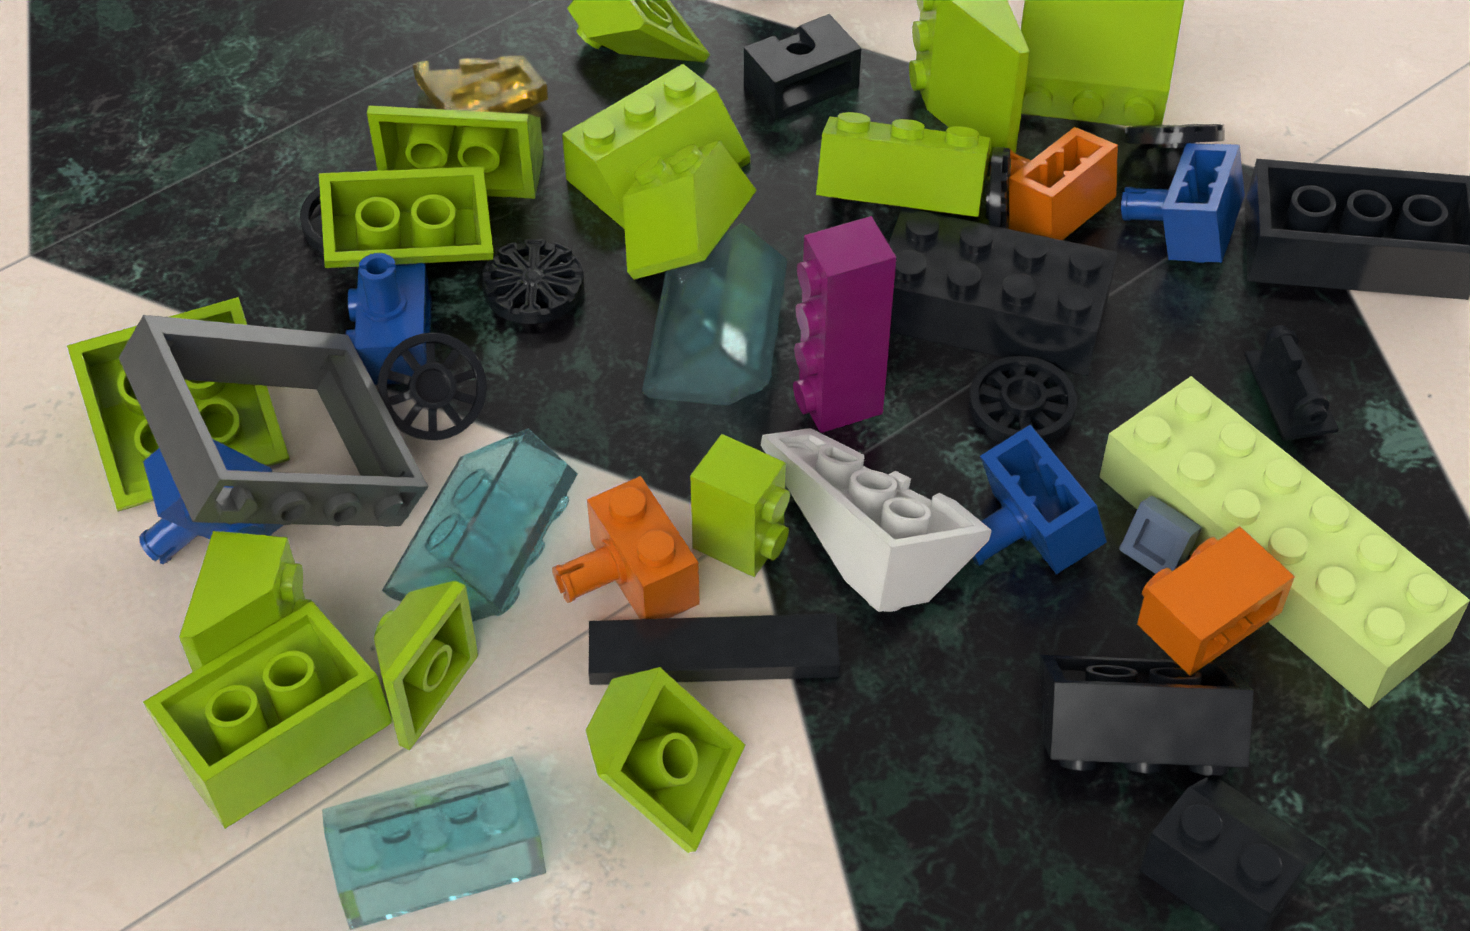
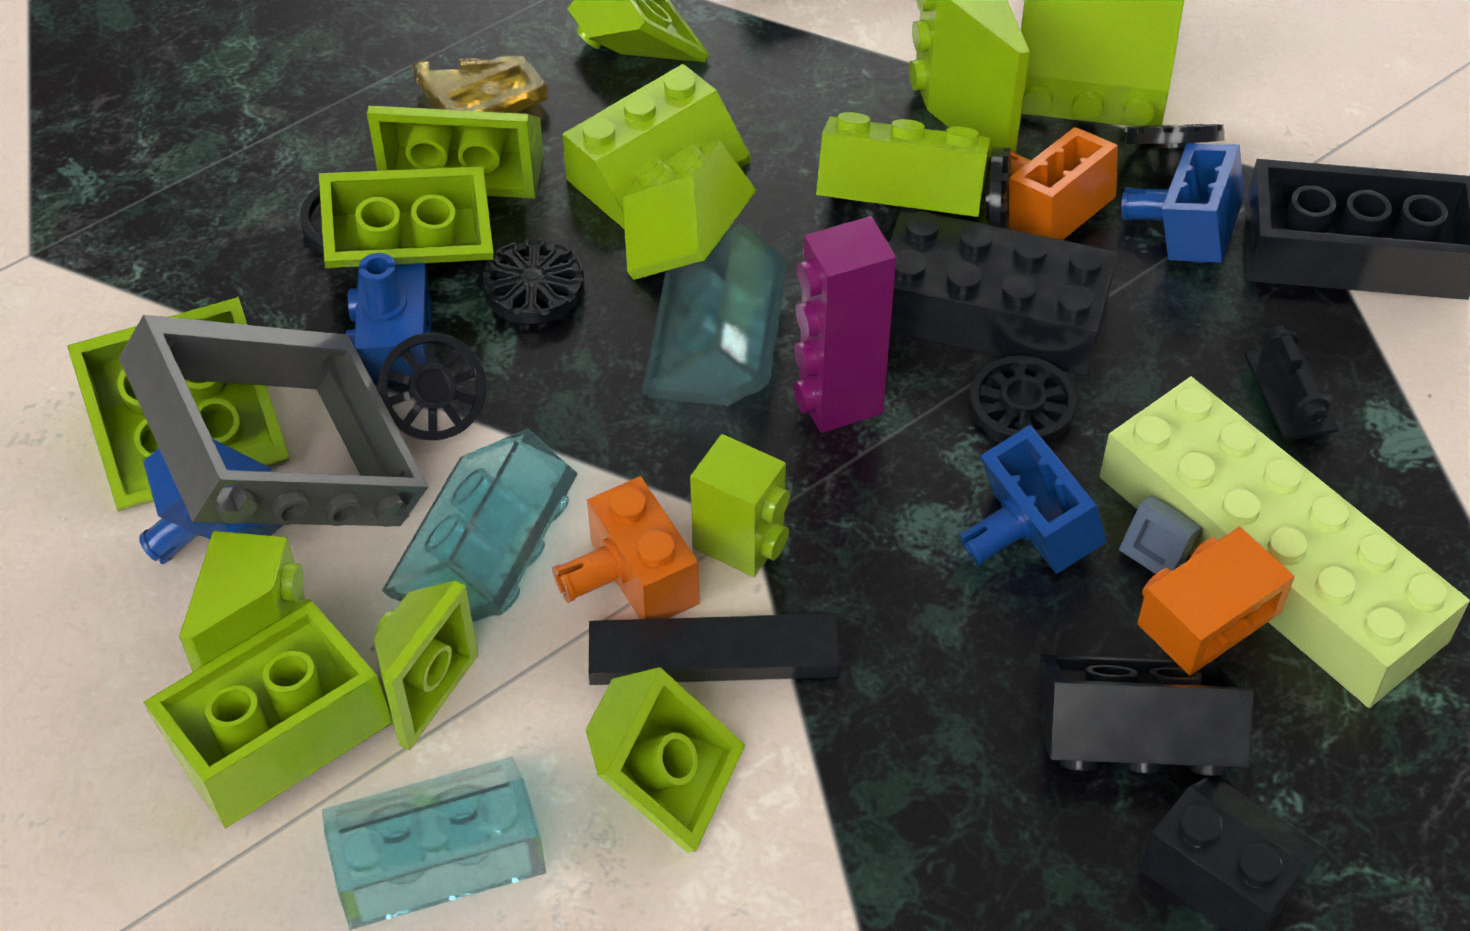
(813, 50): black brick -> none
(876, 530): white wedge -> none

